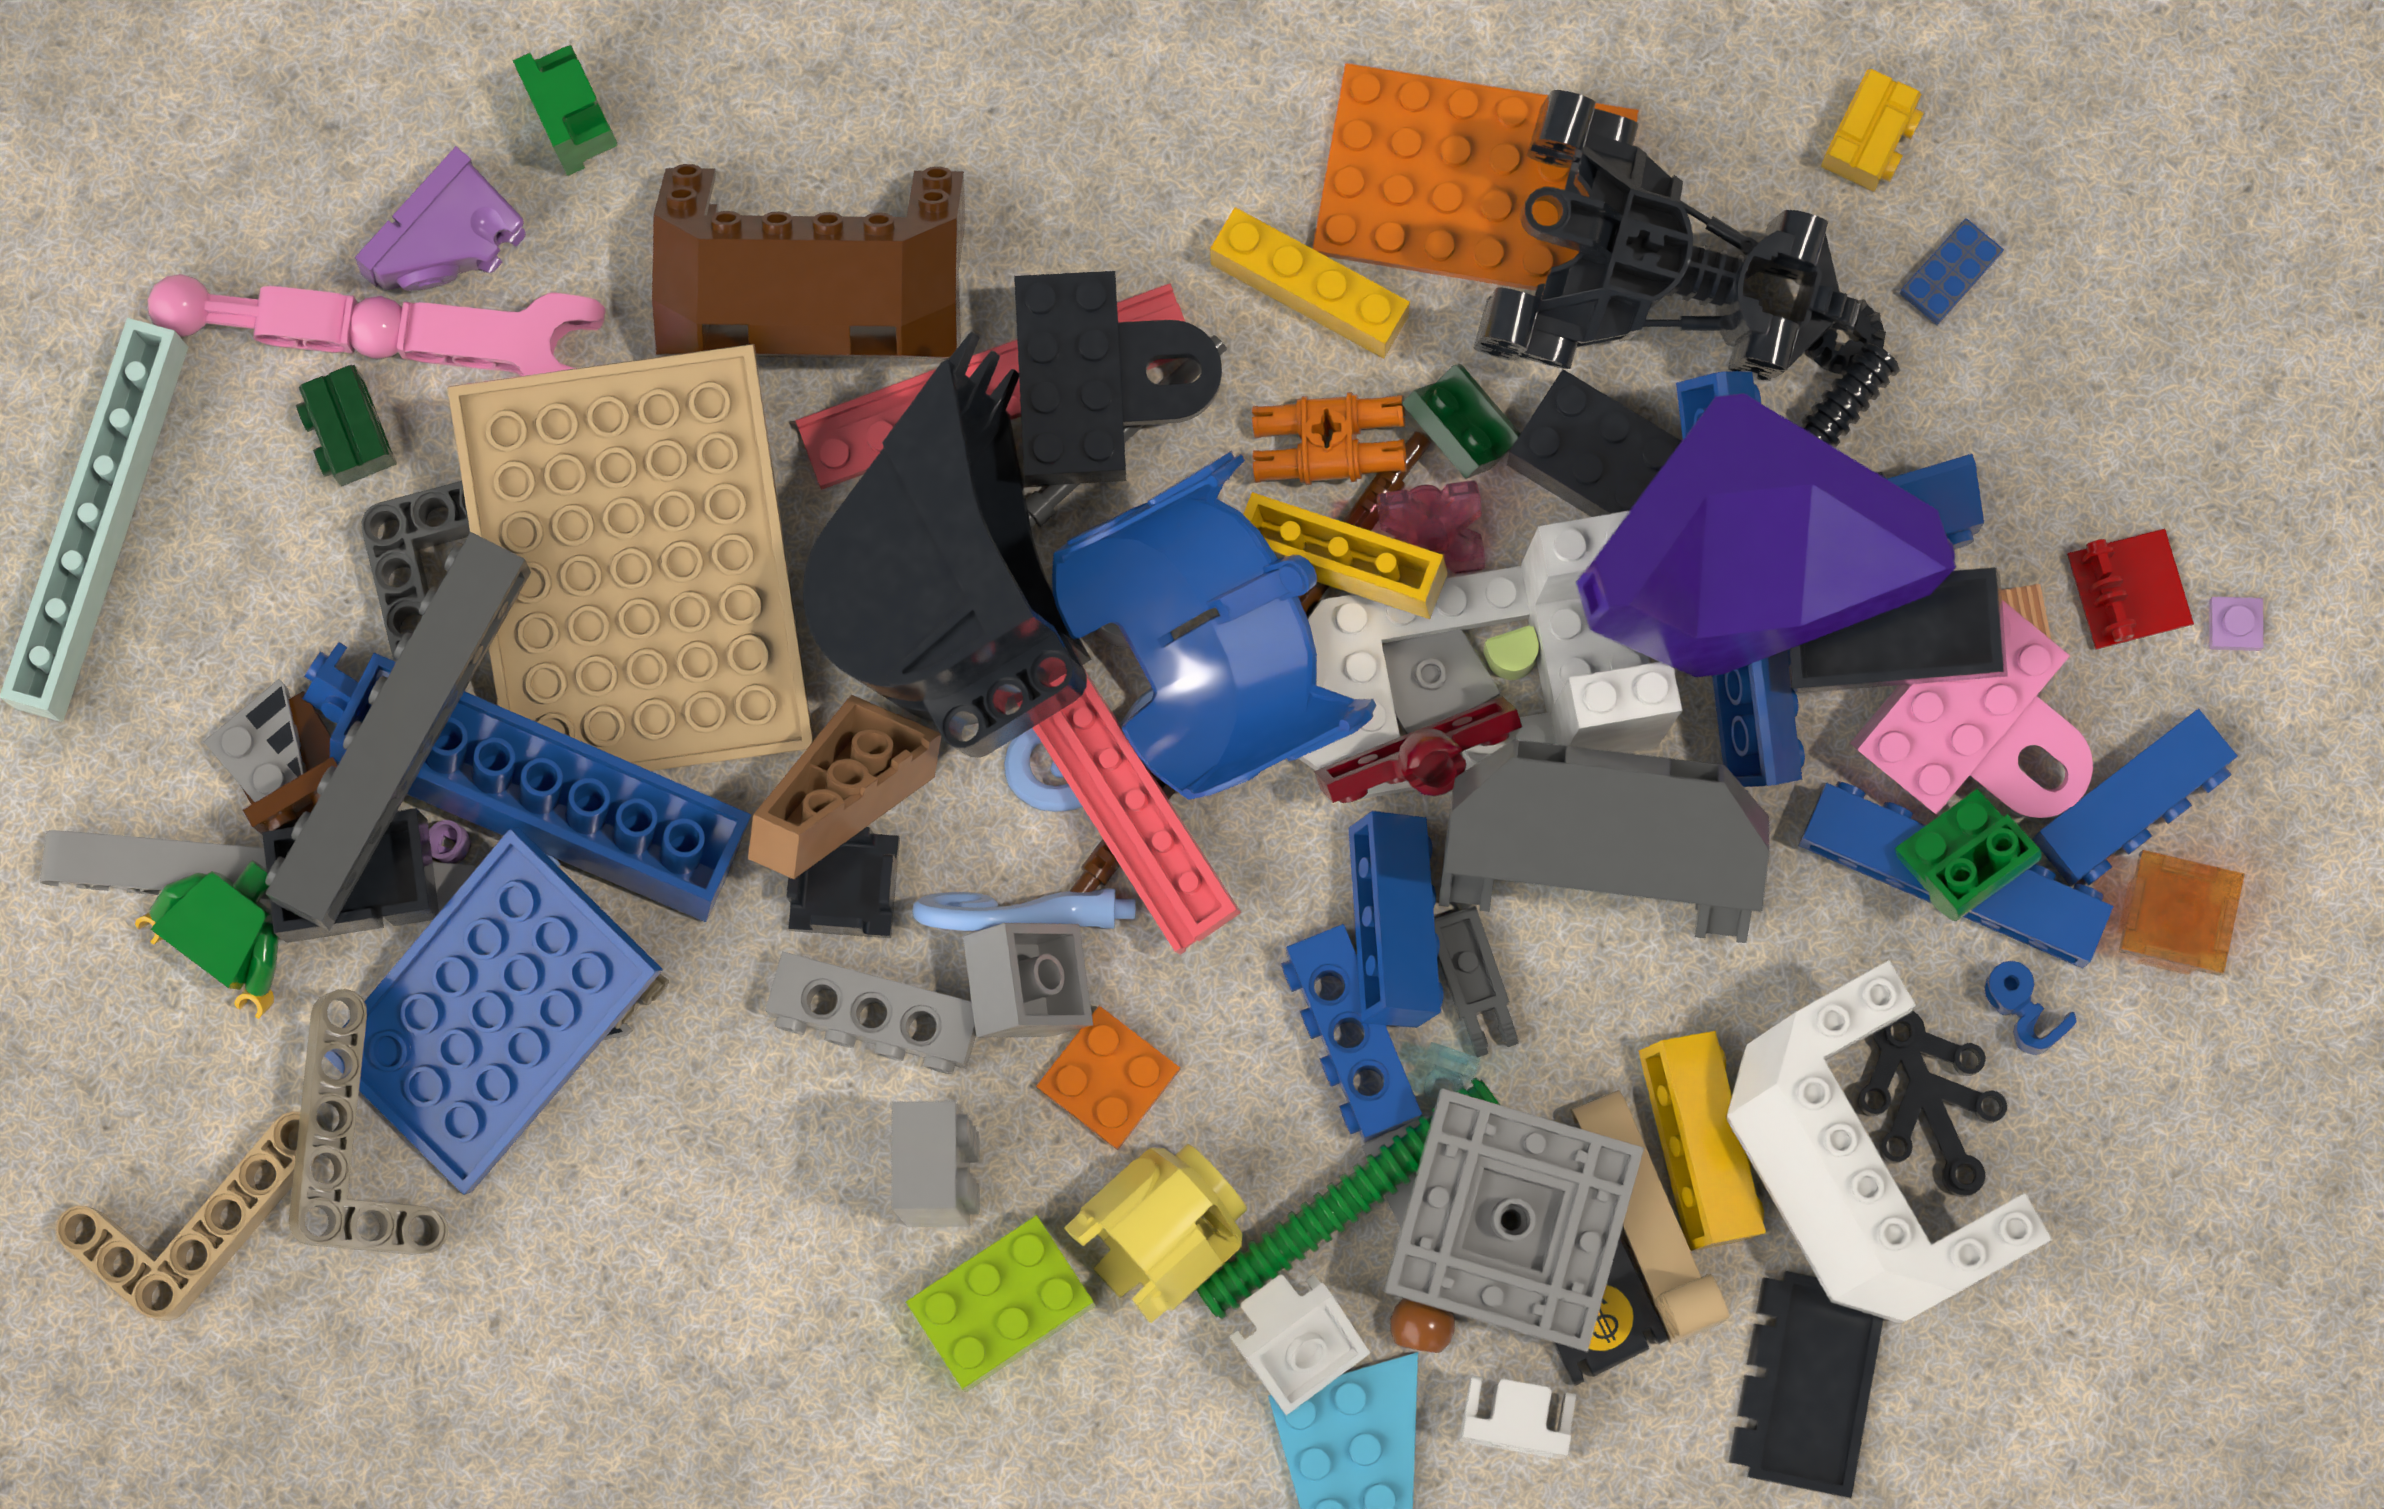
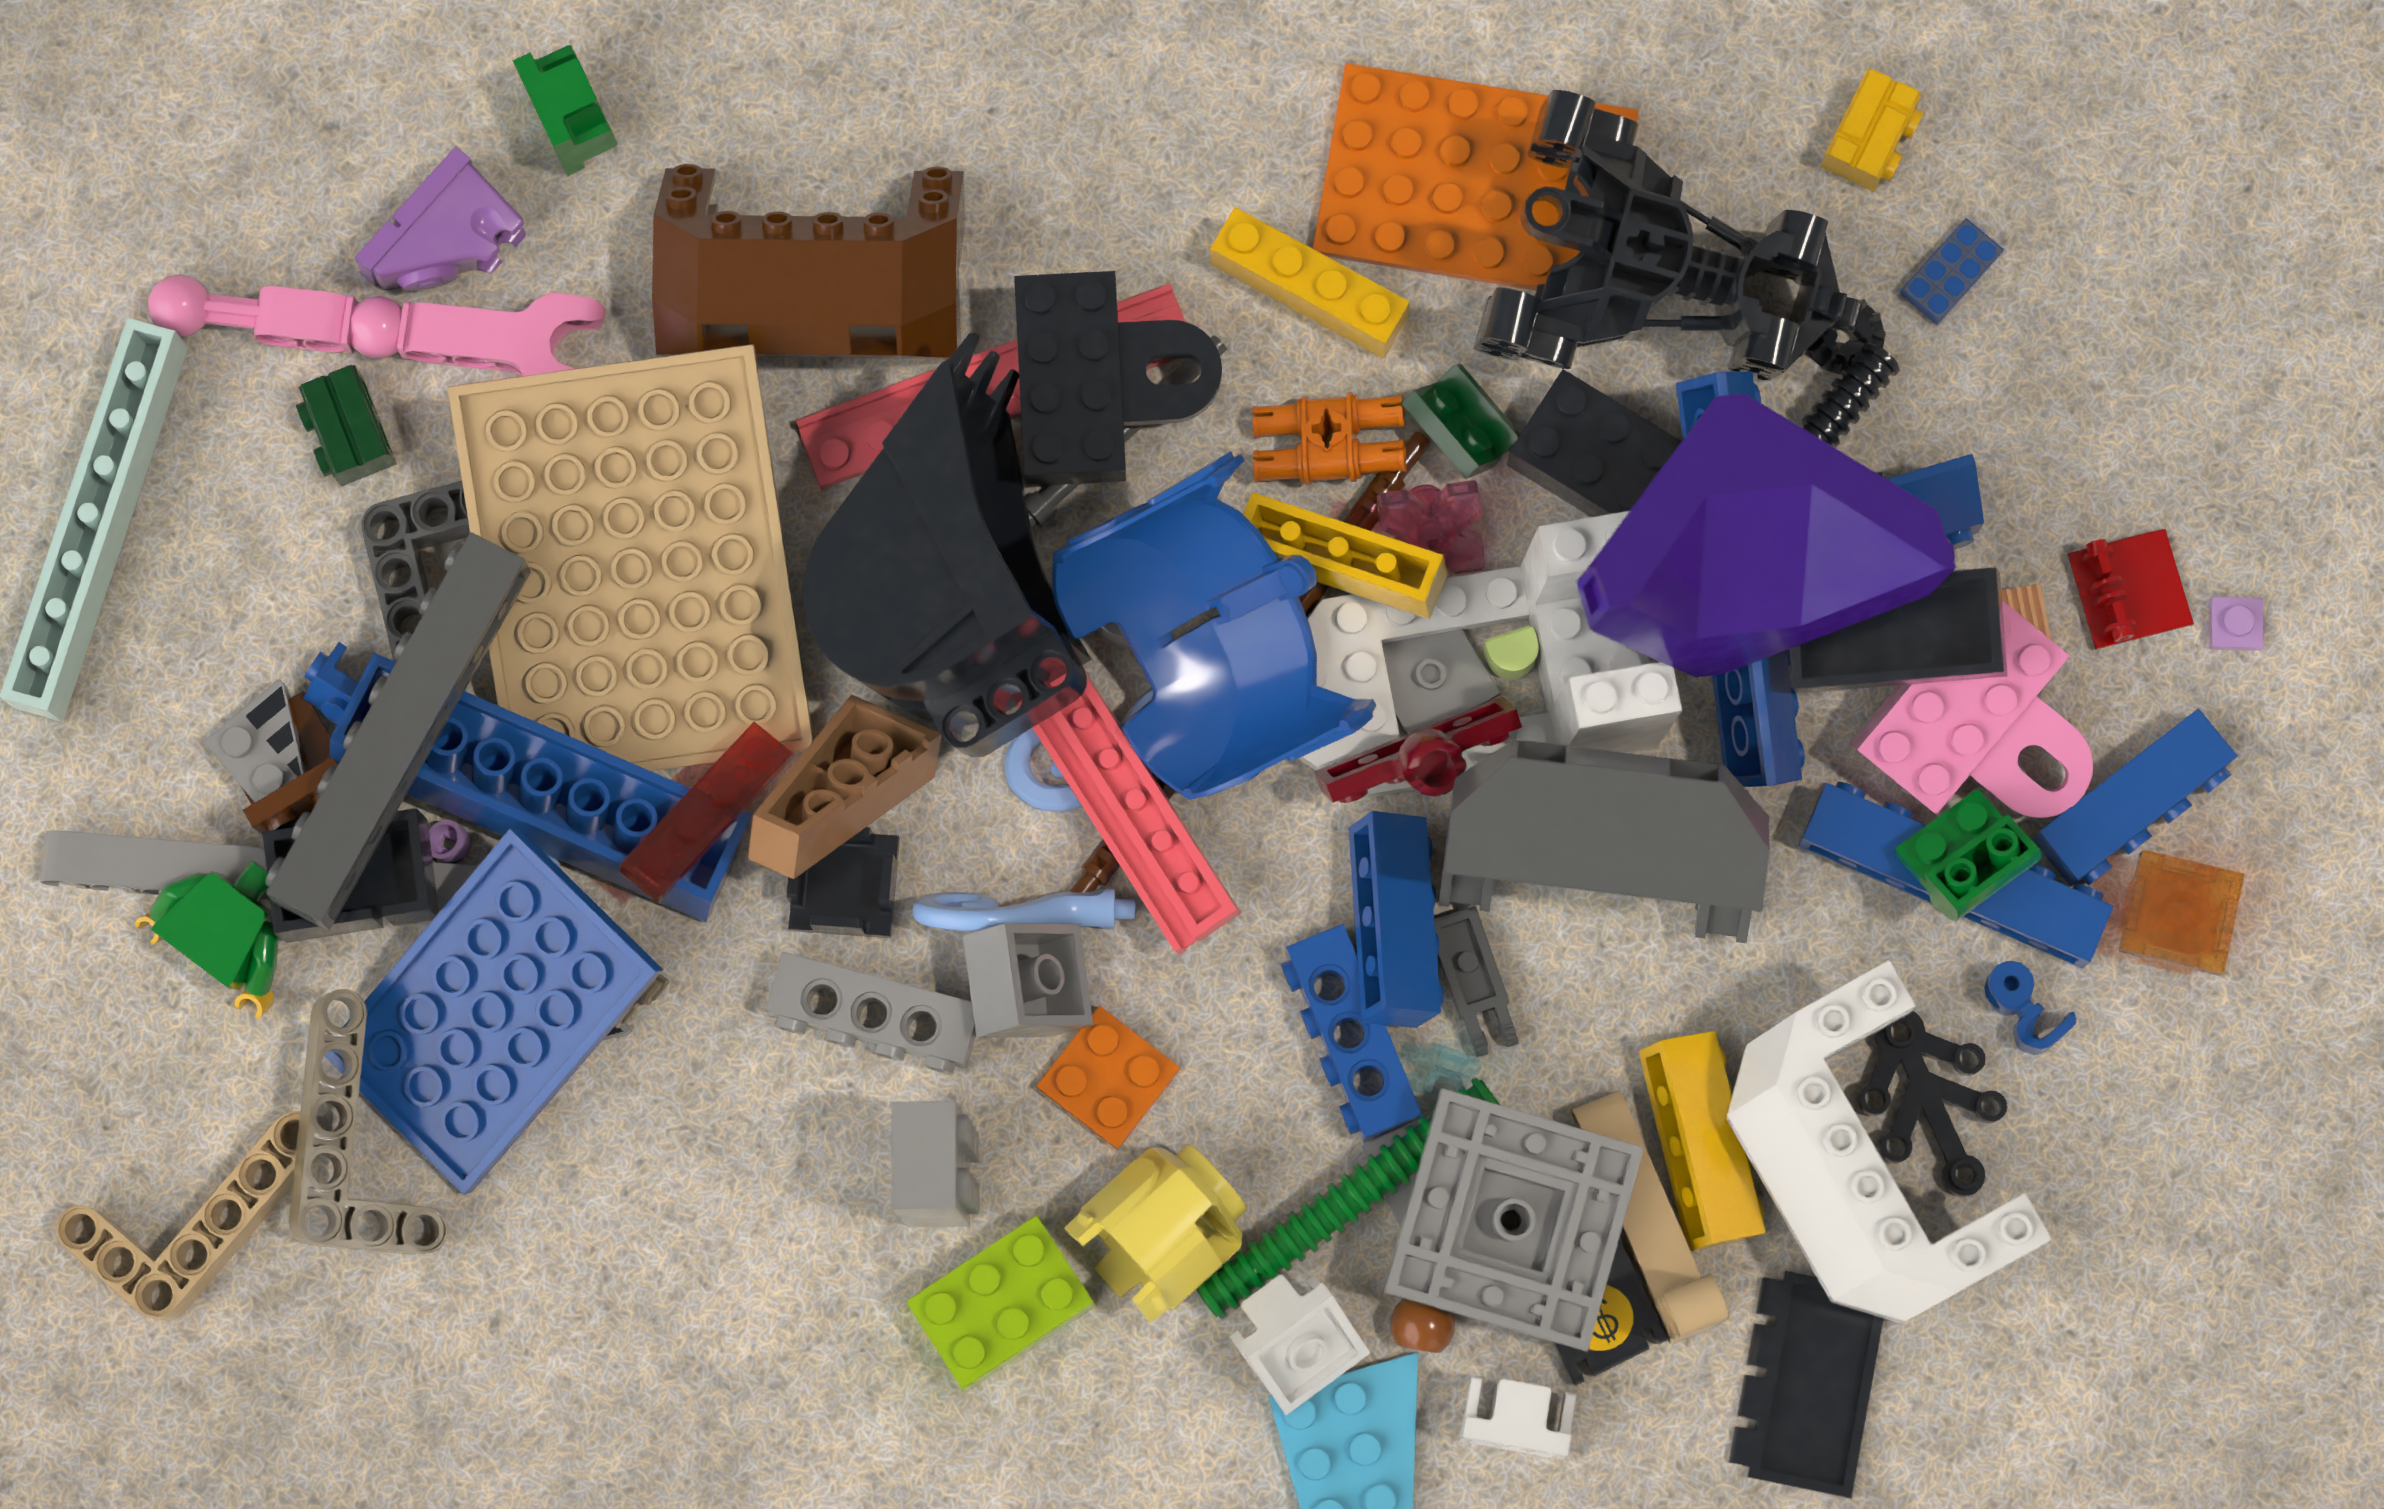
(705, 812): none -> clear red plate

